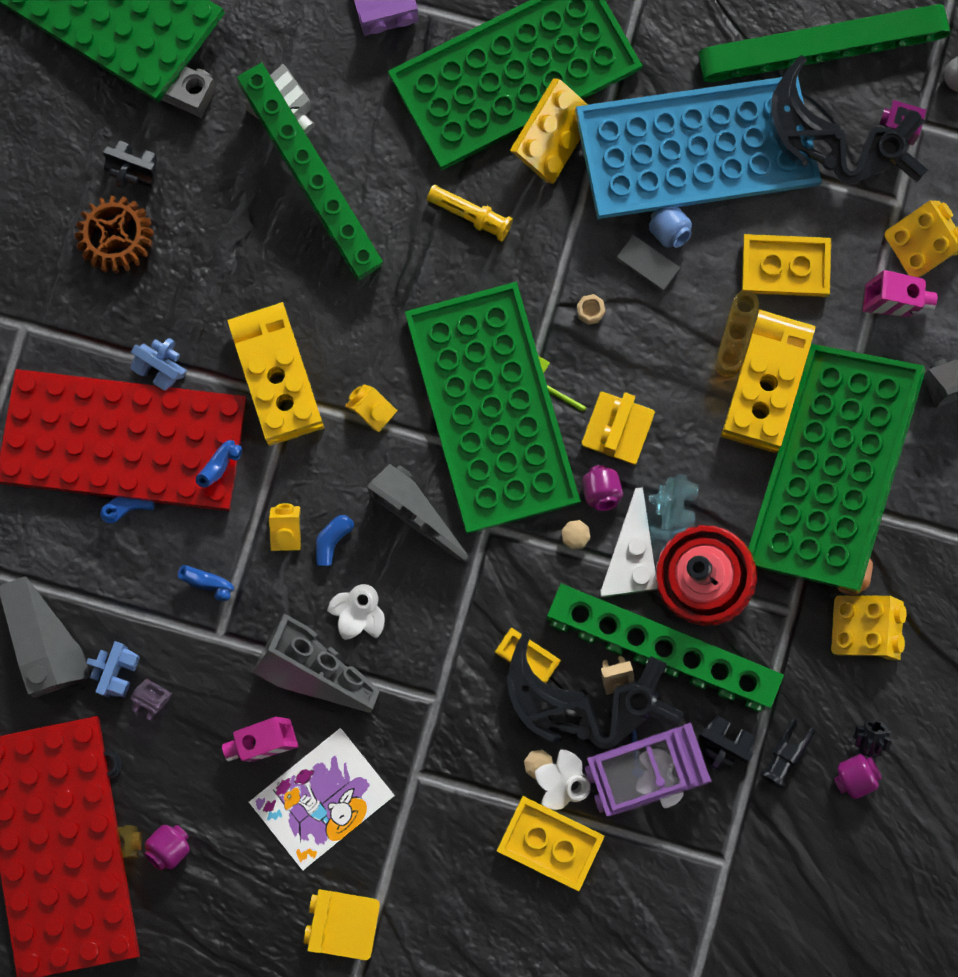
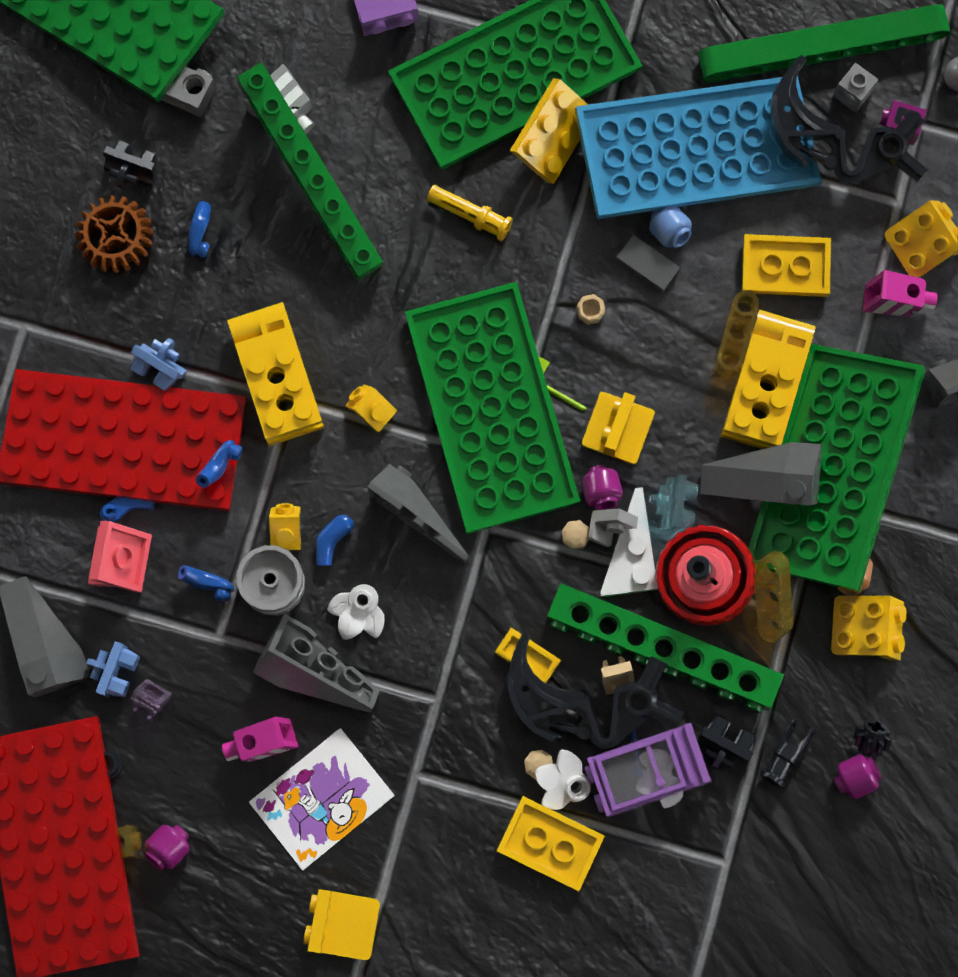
(119, 557): none -> coral bracket
(197, 229): none -> blue arm
(275, 597): none -> light grey wheel
(607, 522): none -> light grey bracket
(766, 608): none -> clear yellow beam
(773, 474): none -> dark grey wedge
(855, 87): none -> light grey brick

